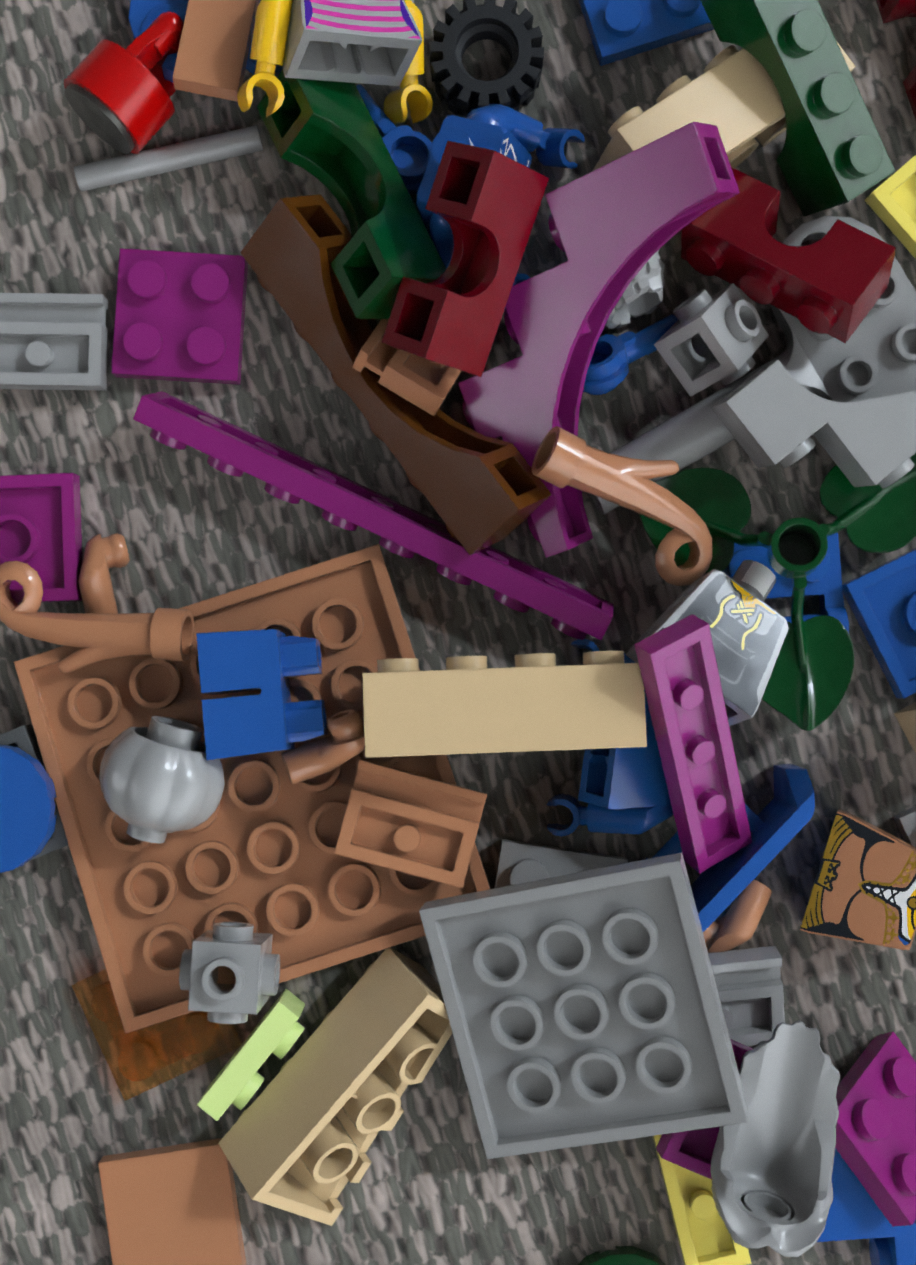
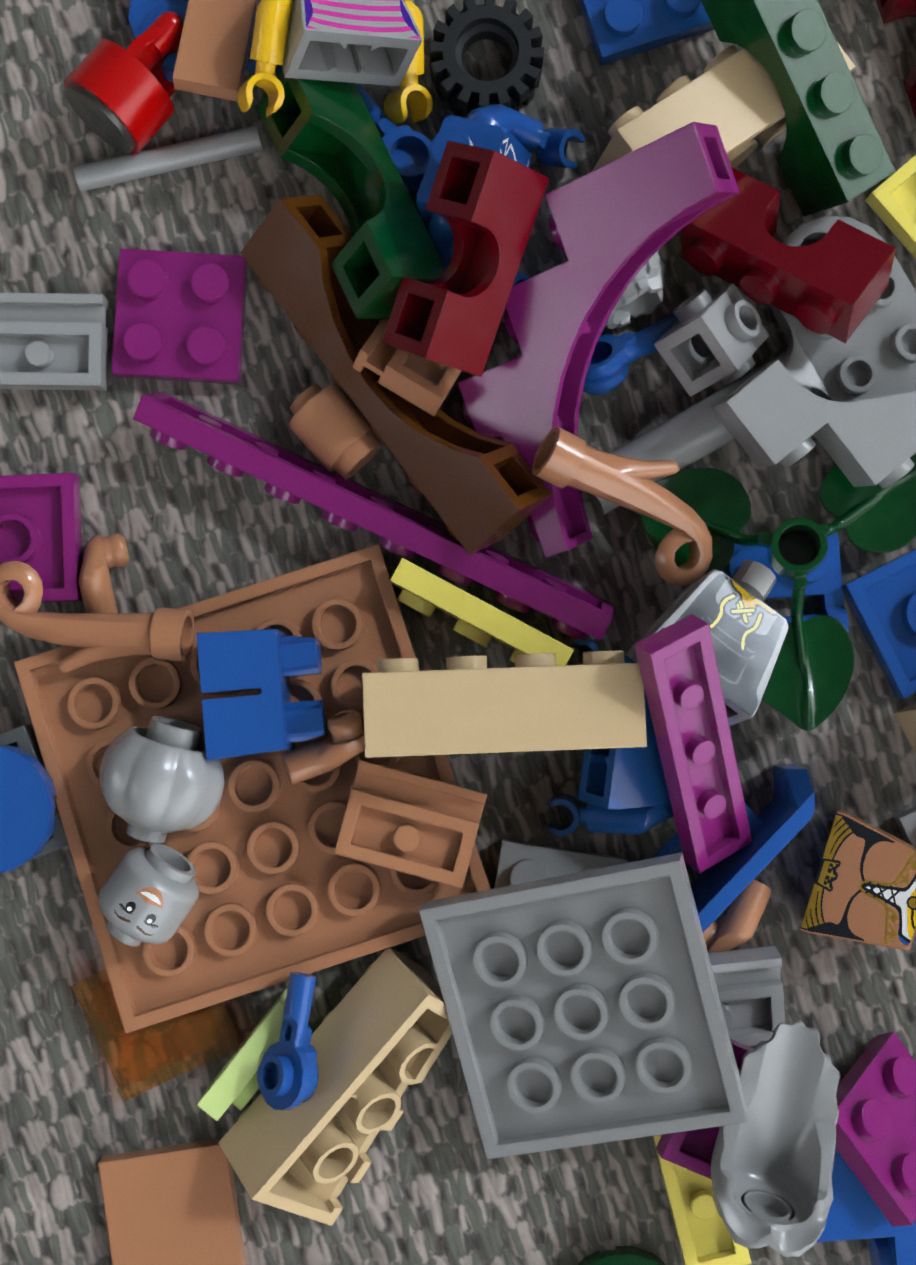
(148, 895): none -> light grey head
(246, 955): light grey brick -> none
(290, 1066): none -> blue plate
(333, 430): none -> nougat brick
(476, 618): none -> light yellow plate

